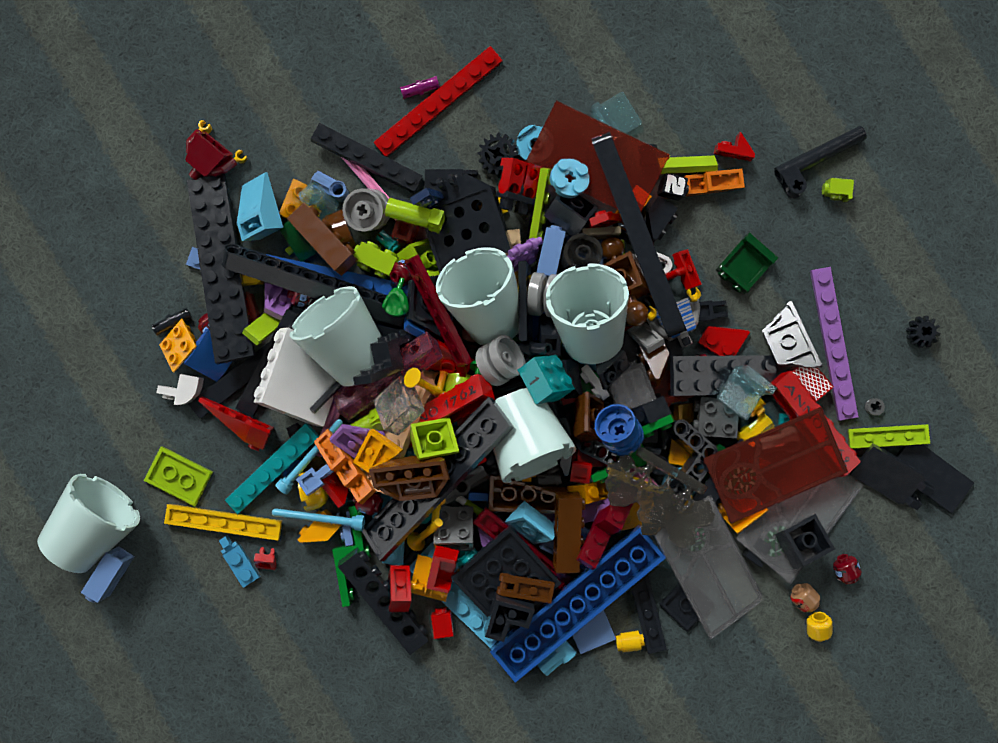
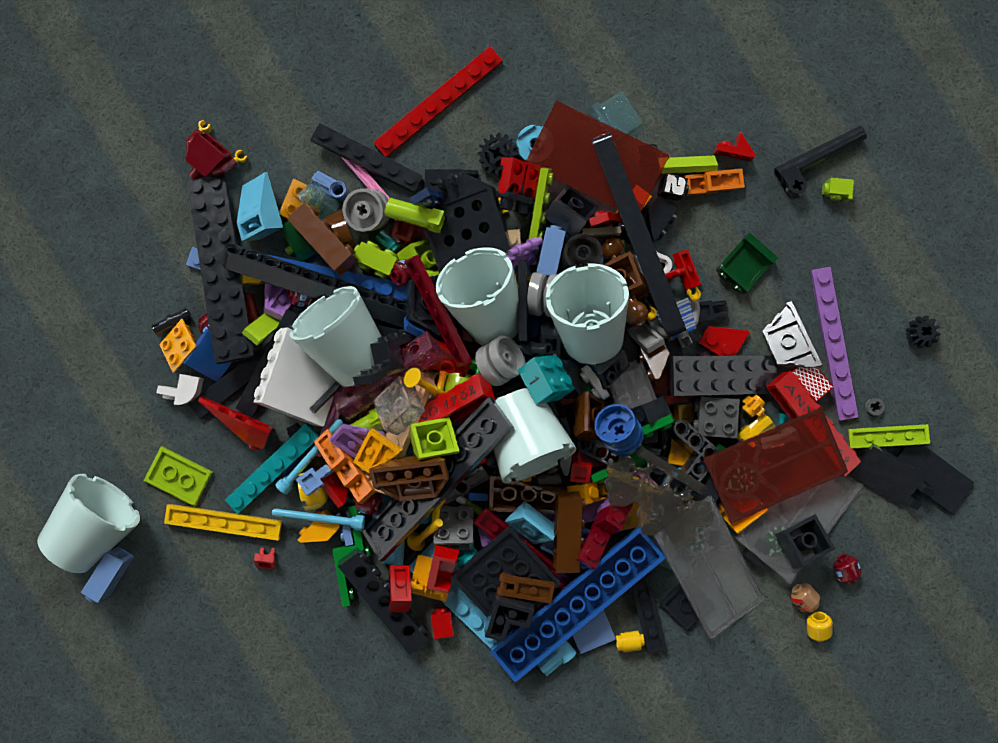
(238, 561): dark azure hinge -> none
(396, 301): green piece -> none
(420, 87): magenta pin -> none
(576, 170): medium azure plate -> none
(744, 390): clear light blue bracket -> none

